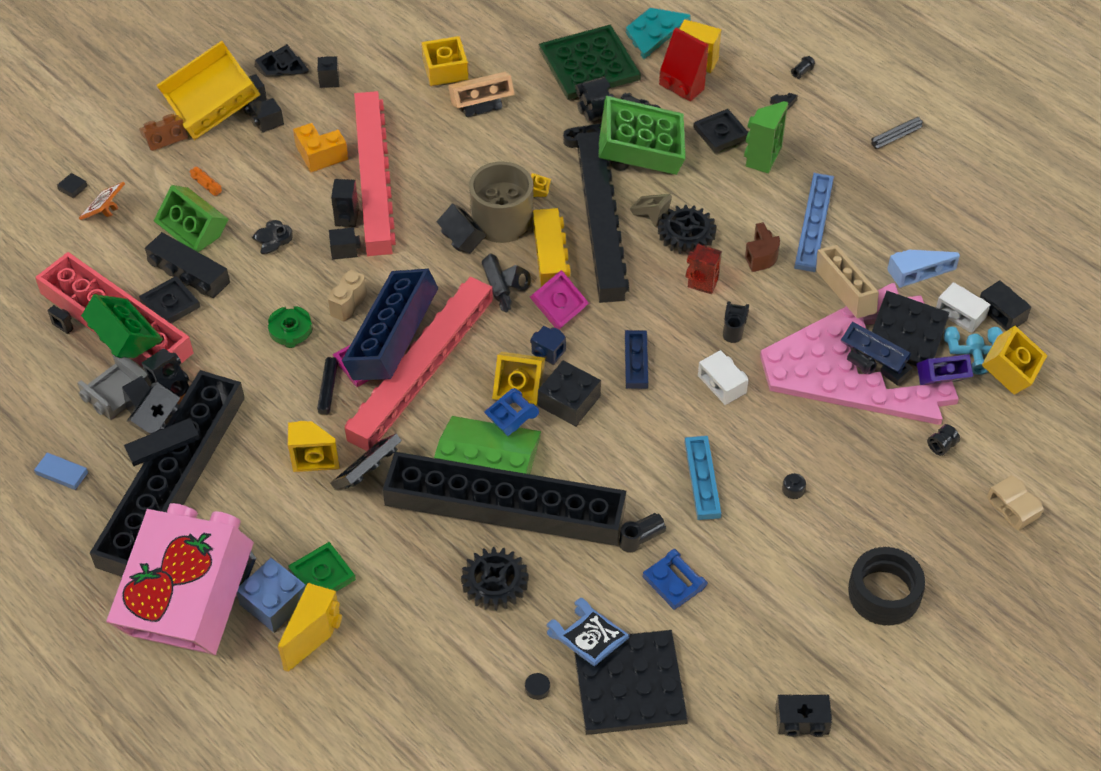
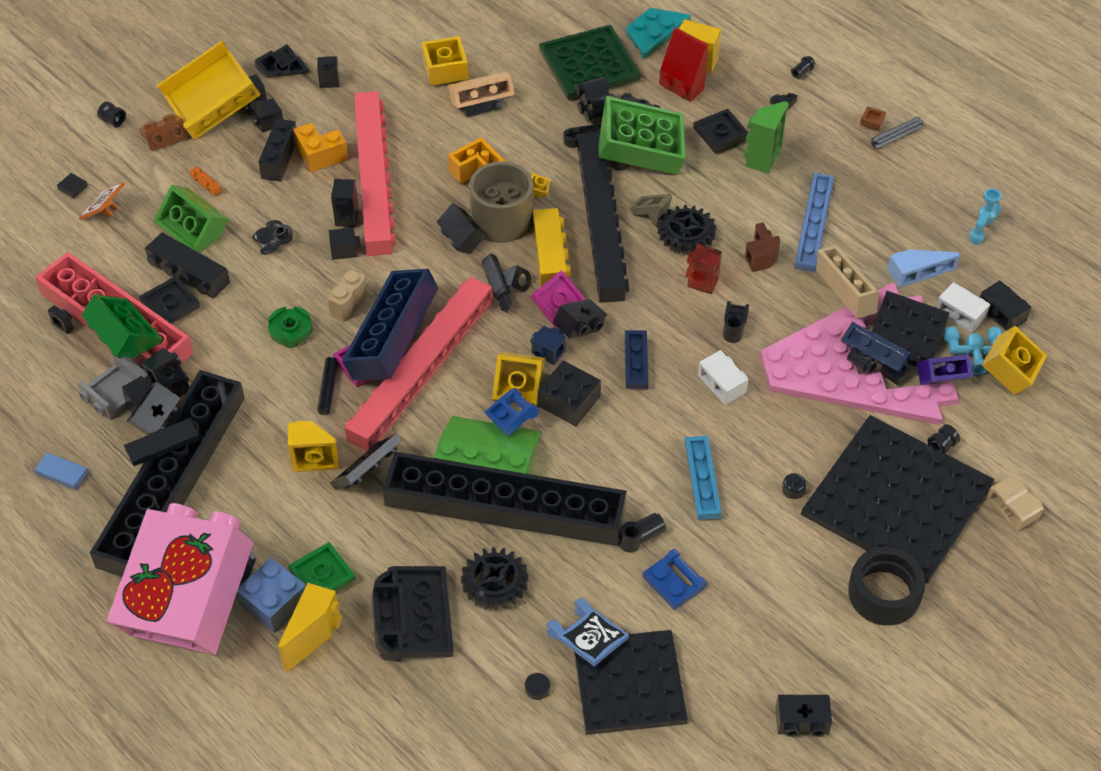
(113, 115): none -> black wheel
(277, 150): none -> black brick
(412, 613): none -> black plate
(471, 157): none -> light orange brick
(579, 318): none -> black brick
(873, 118): none -> dark orange plate
(897, 495): none -> black plate
(986, 215): none -> medium azure piece

